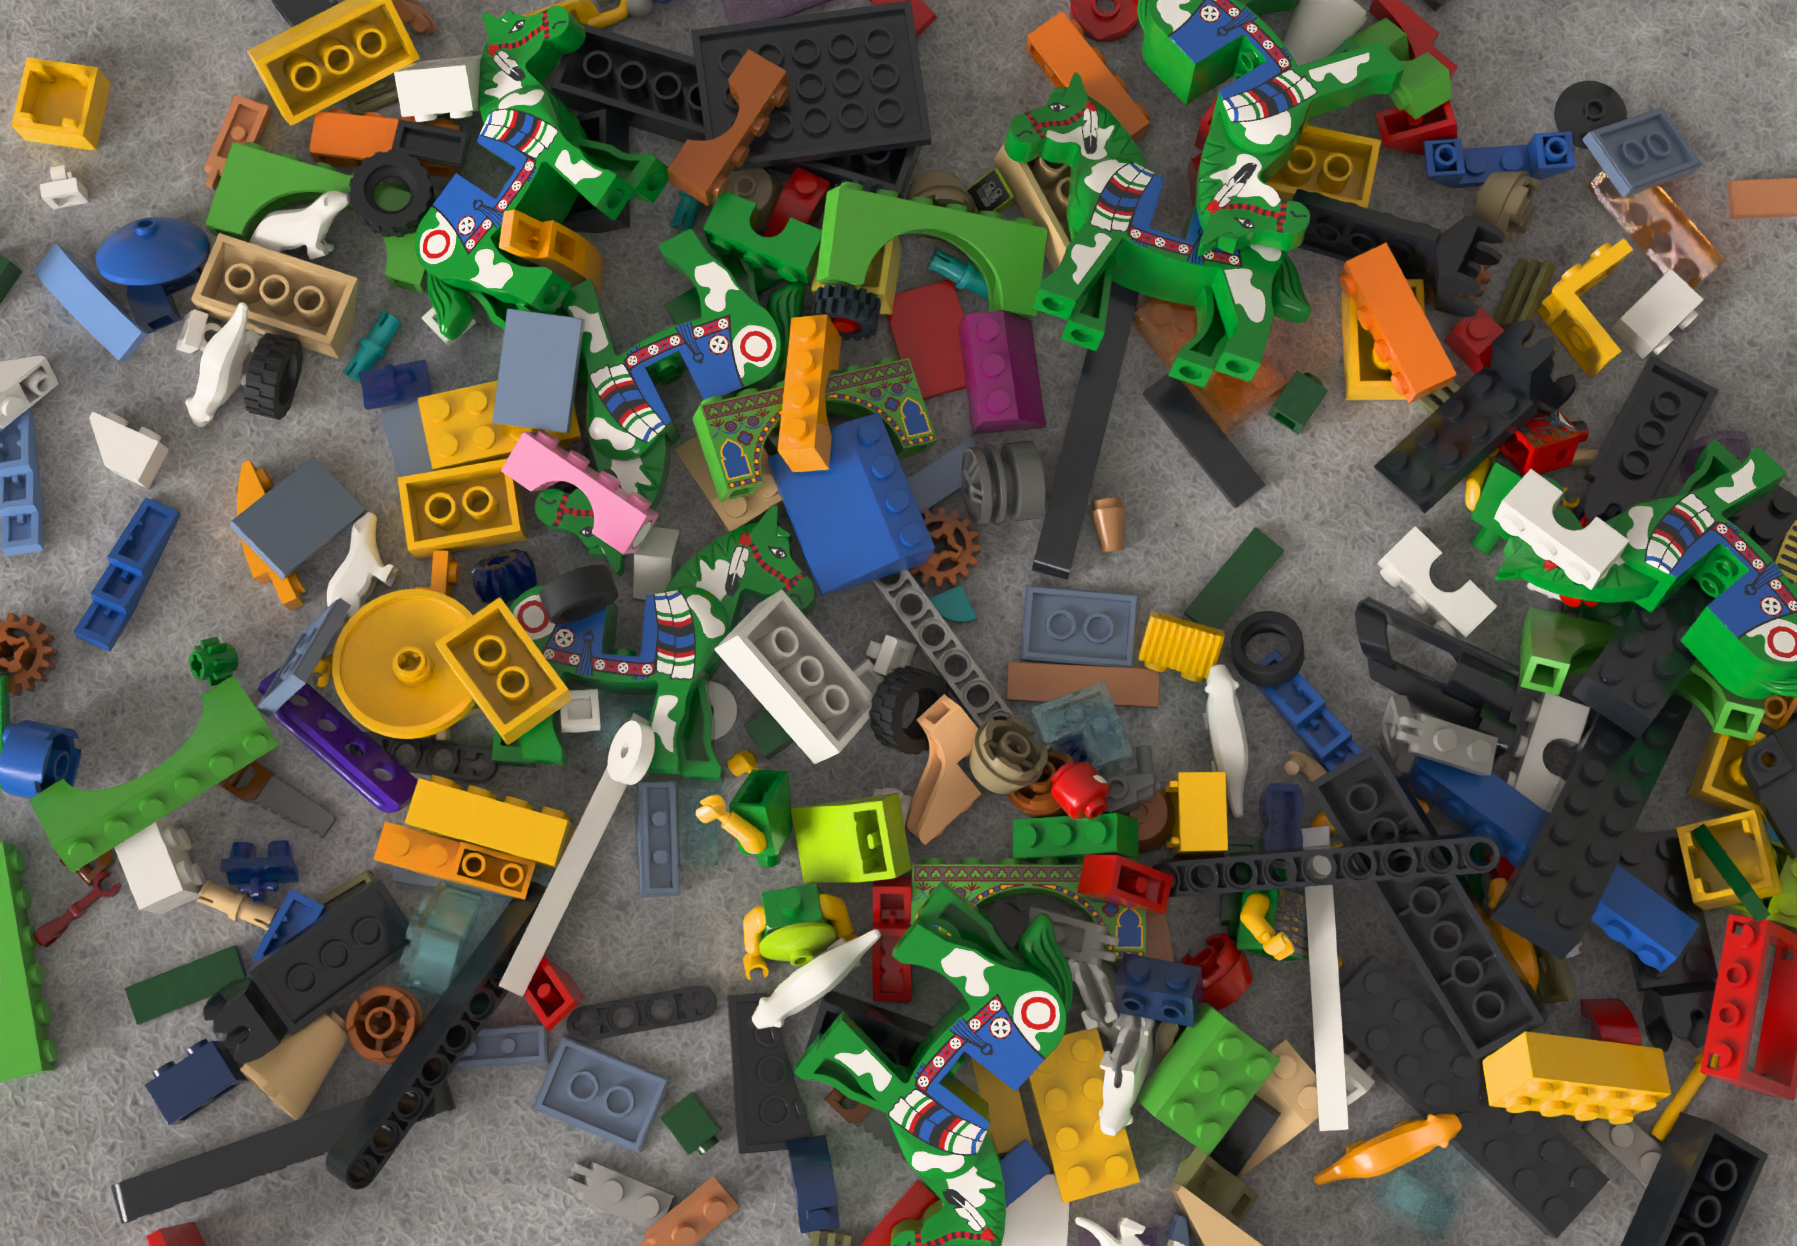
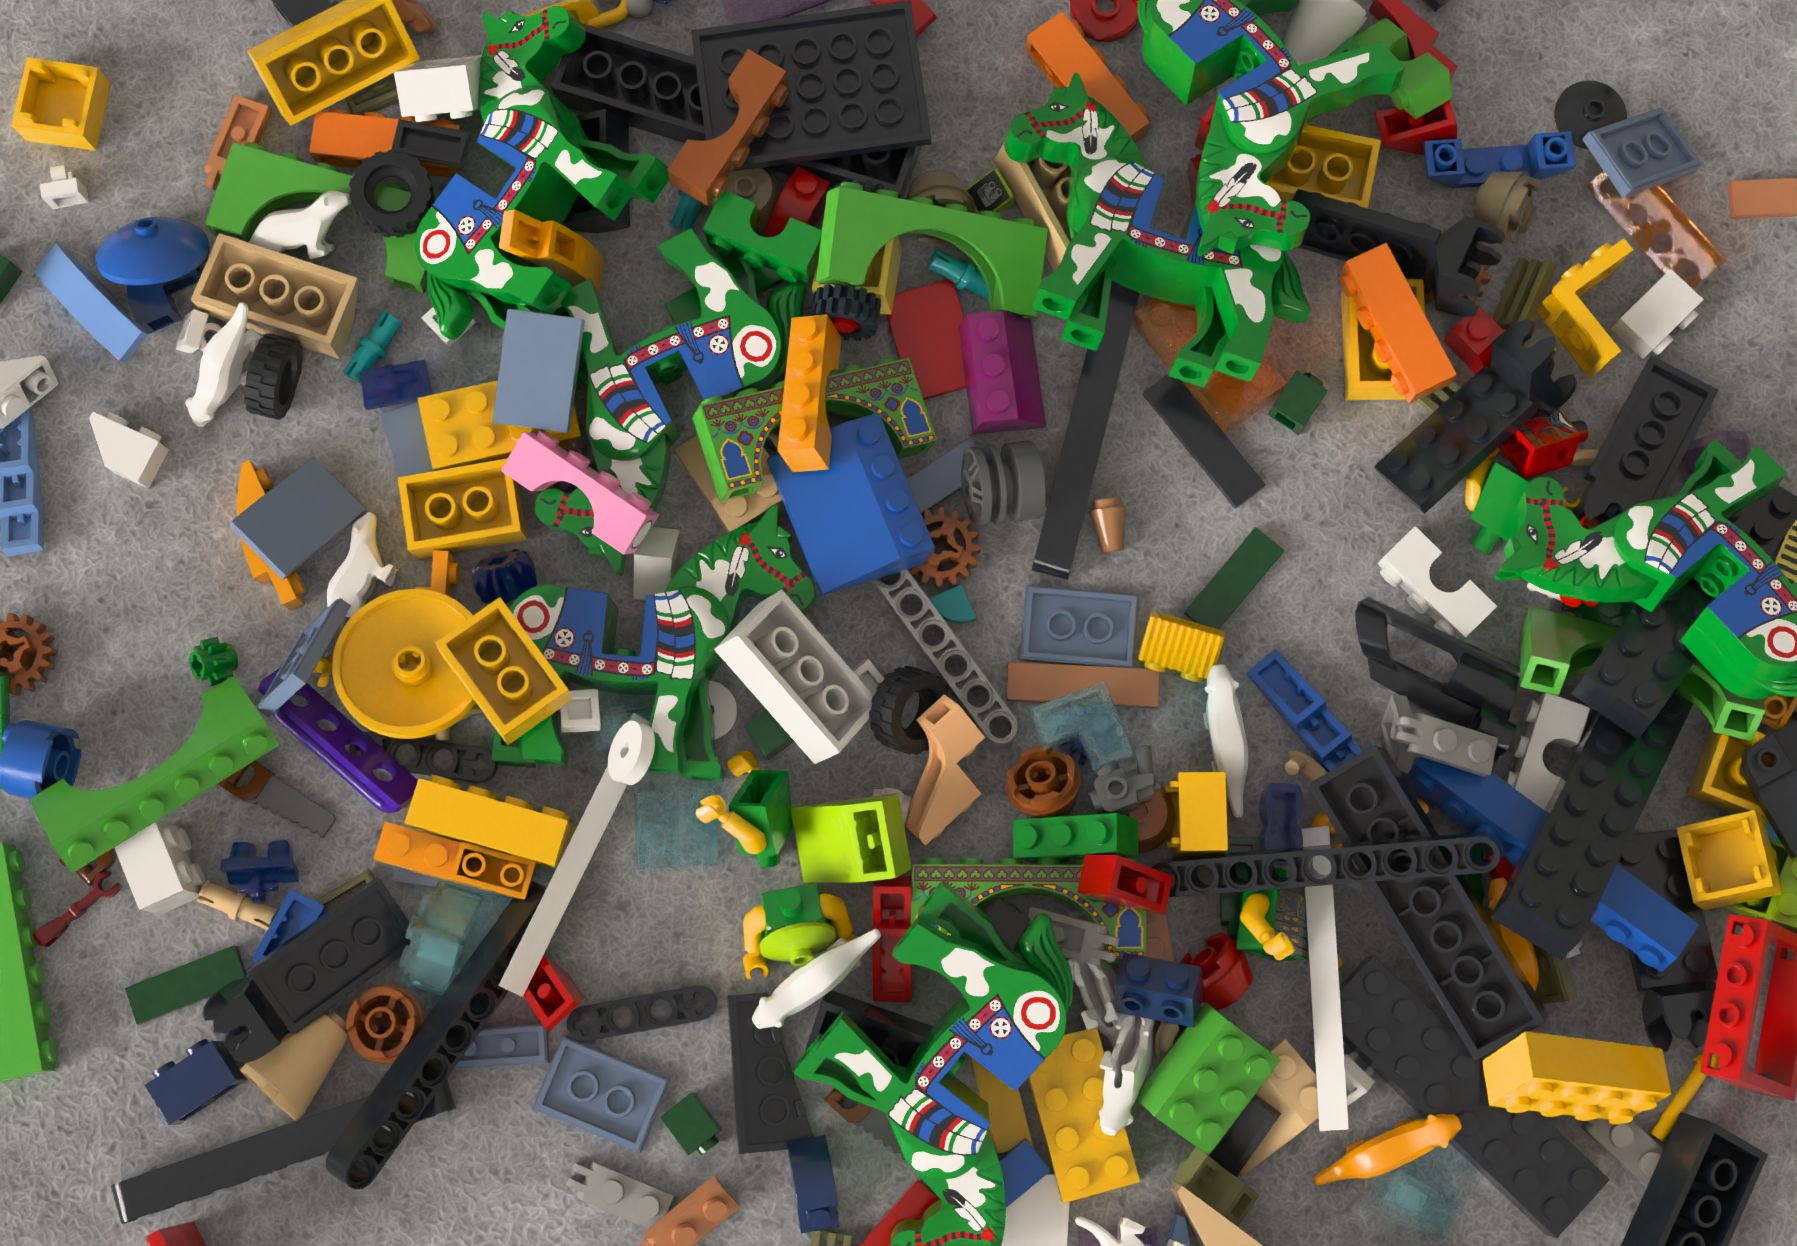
(128, 574): blue slope -> none
(578, 594): black tyre -> none
(658, 838): sand blue tile -> none
(891, 654): white tile -> none
(1007, 755): dark tan cone -> none
(1080, 790): red head -> none
(1265, 623): black tyre -> none
(1581, 553): white arch -> none
(1611, 1021): red slope -> none
(1730, 873): dark green tile -> none

